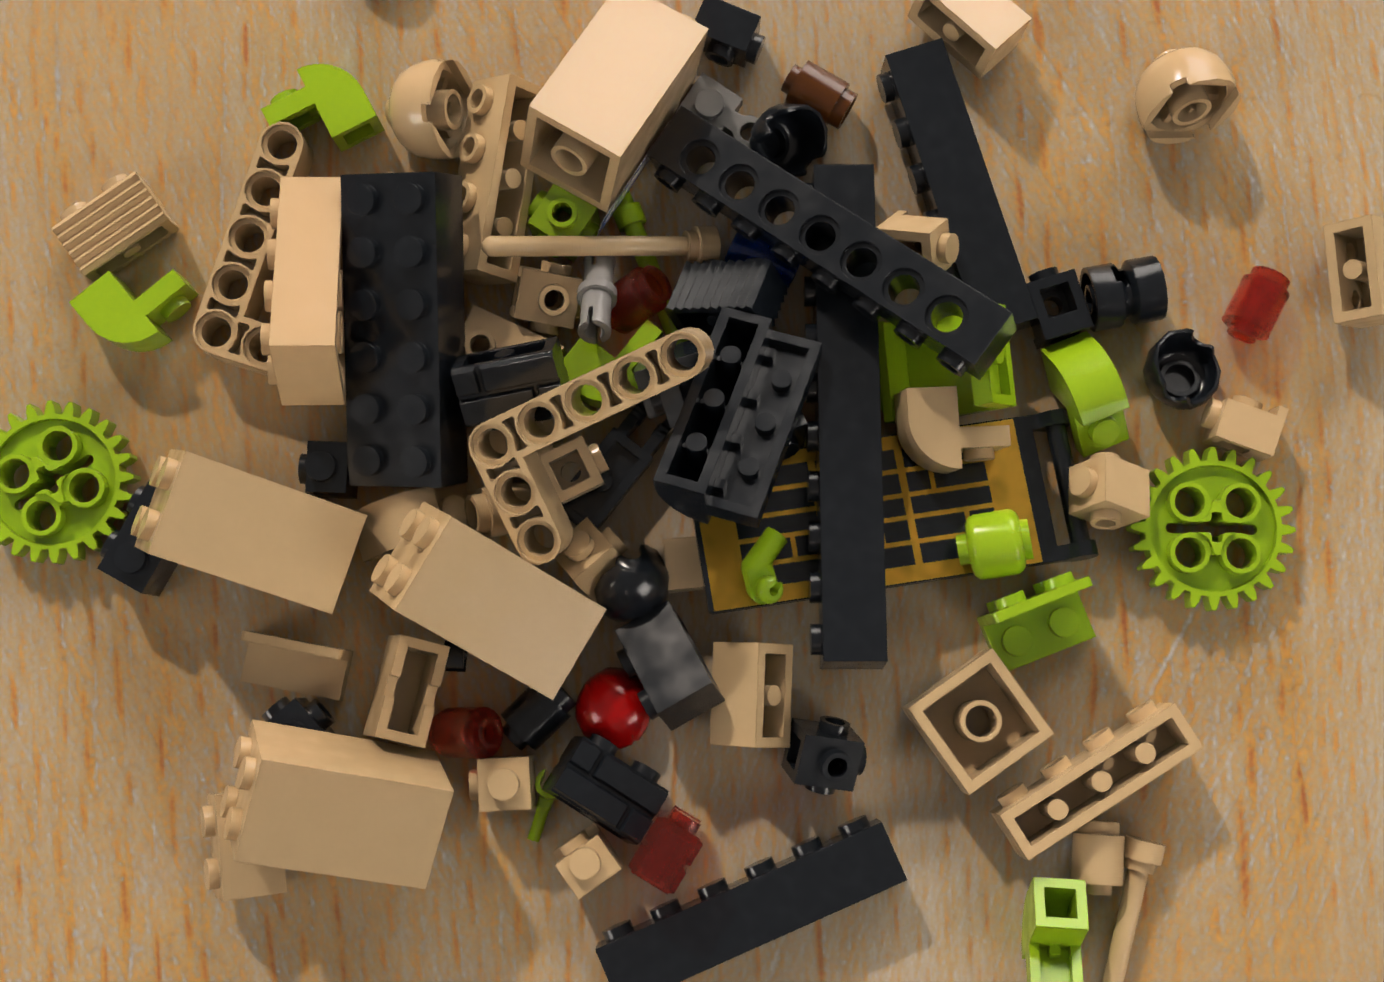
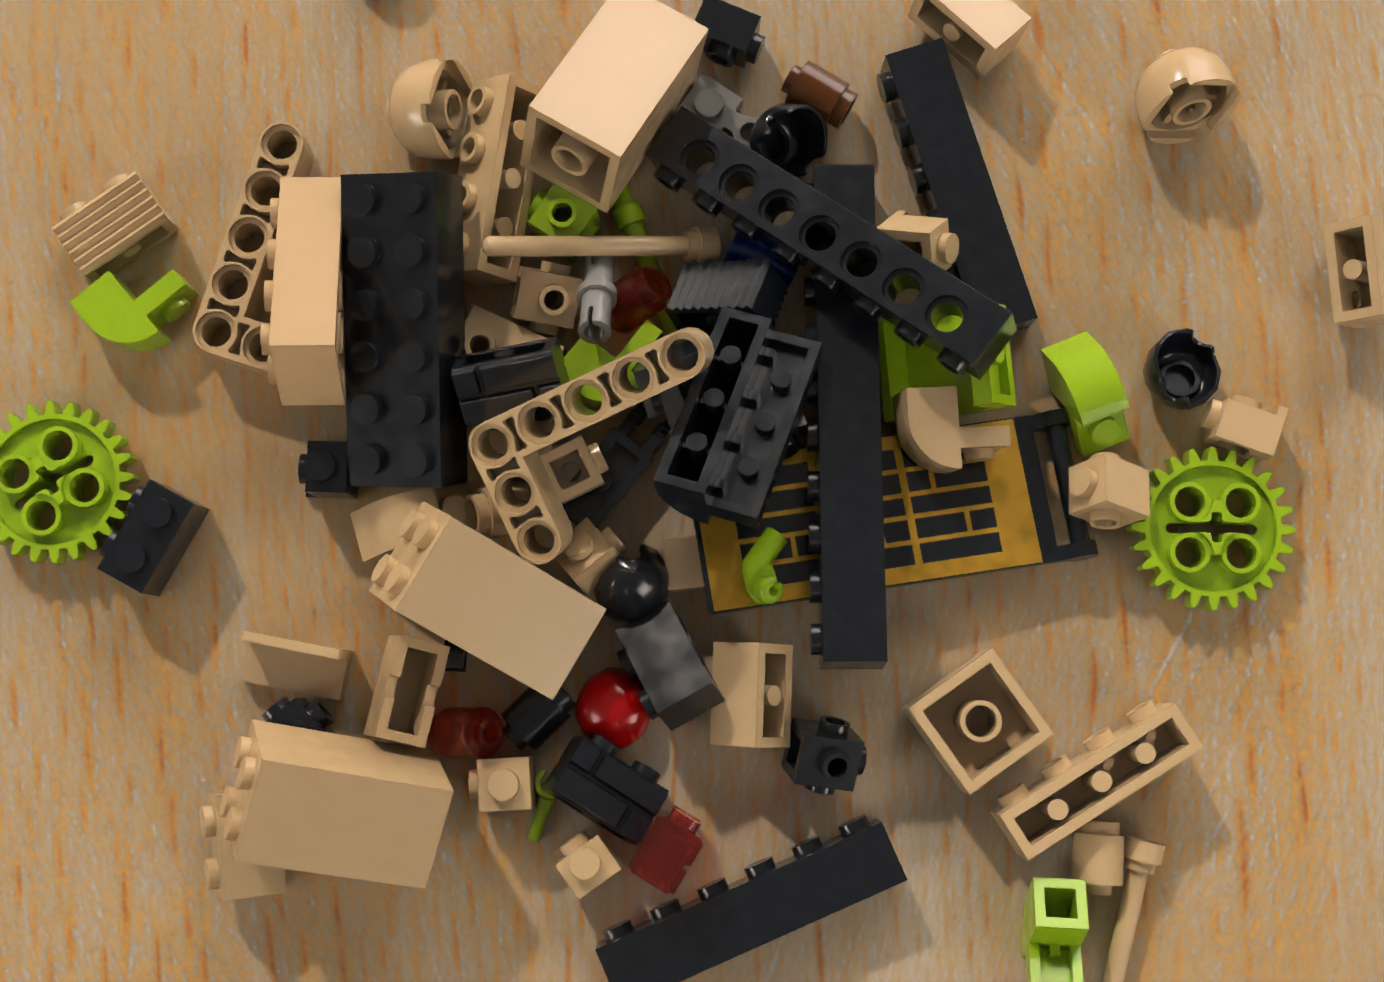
(248, 530): tan brick -> none
(327, 96): lime brick -> none
(624, 192): sticker -> none
(995, 544): lime head -> none
(1037, 625): lime bracket -> none
(1067, 294): black brick -> none
(1130, 292): black wheel -> none
(1256, 305): clear red brick -> none

